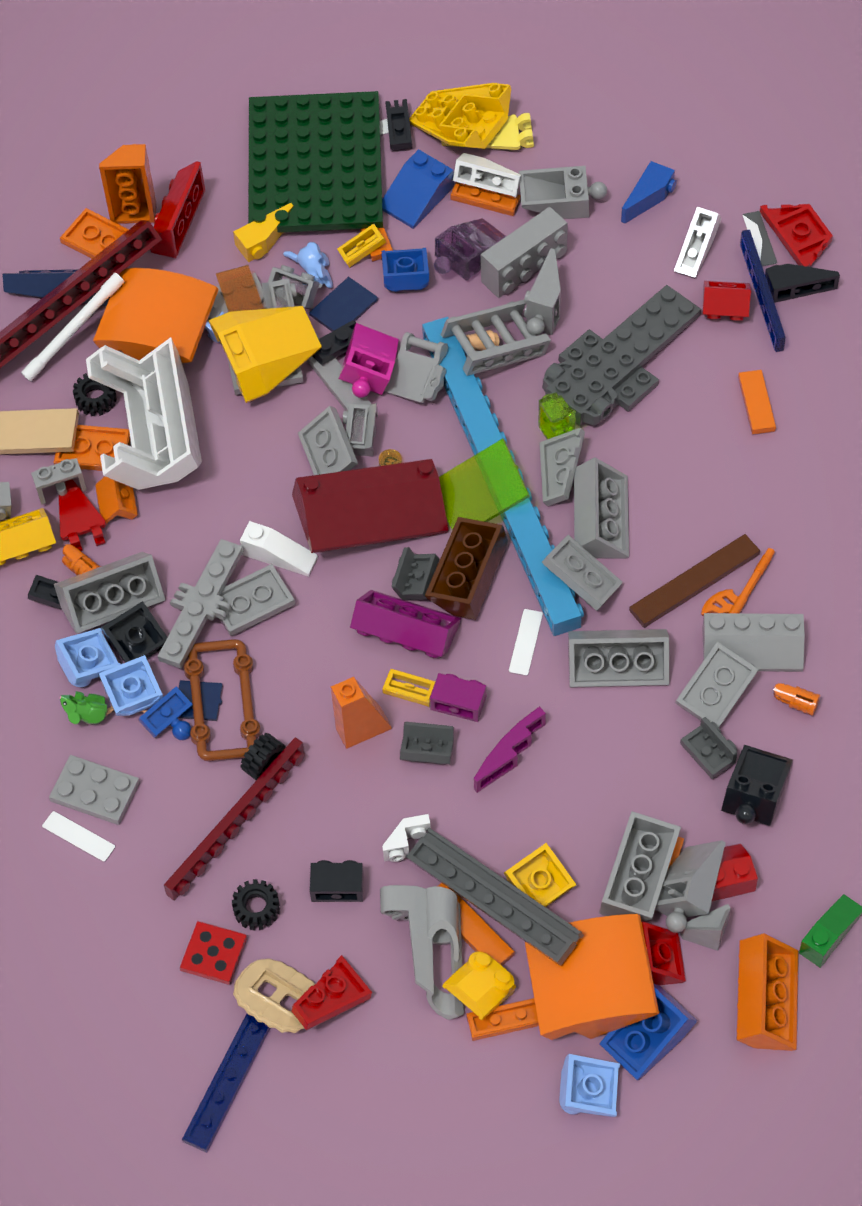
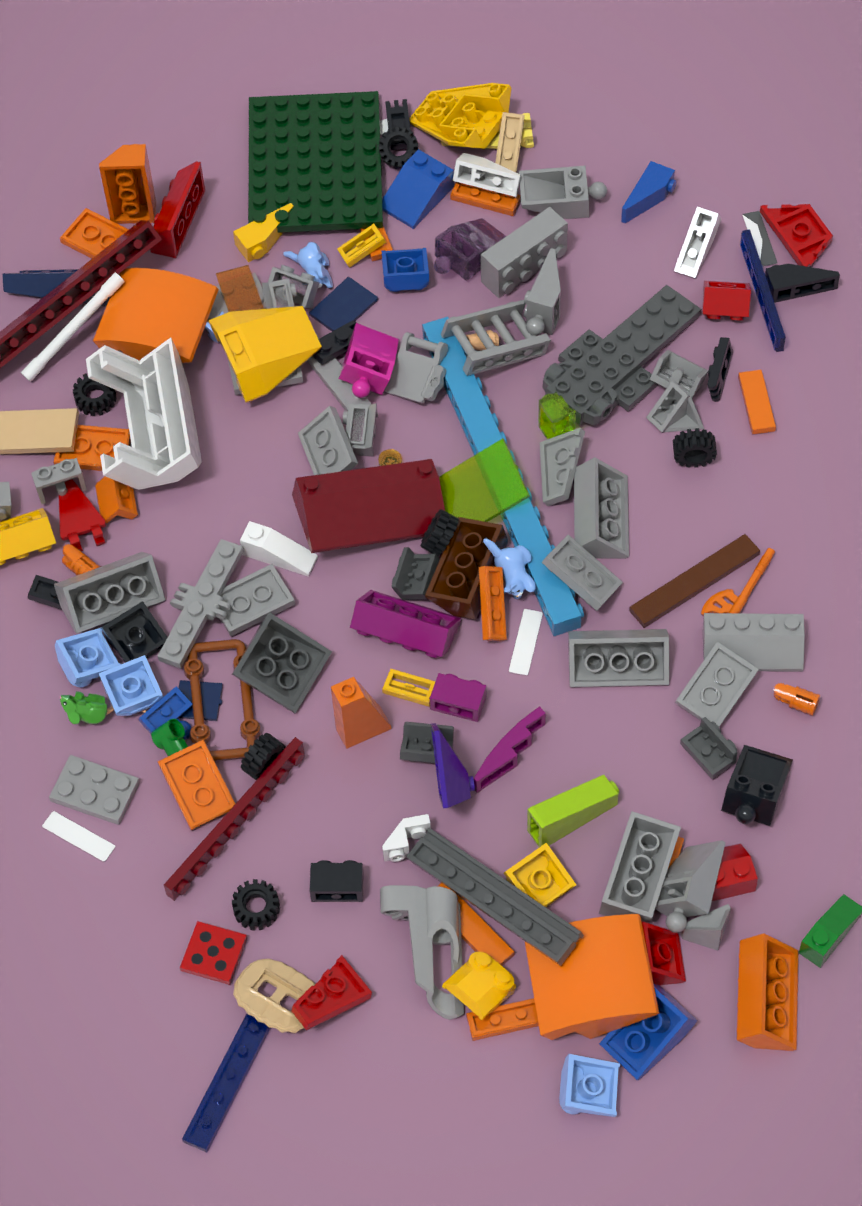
(170, 737): none -> green piece
(196, 784): none -> orange tile
(281, 662): none -> dark grey slope
(391, 135): none -> black tyre
(439, 532): none -> black tyre
(452, 776): none -> dark purple slope
(492, 603): none -> orange tile
(510, 140): none -> tan tile
(513, 566): none -> light blue animal
(570, 810): none -> lime slope
(675, 411): none -> light grey slope
(678, 369): none -> light grey window
(694, 448): none -> black tyre
(718, 371): none -> black hinge

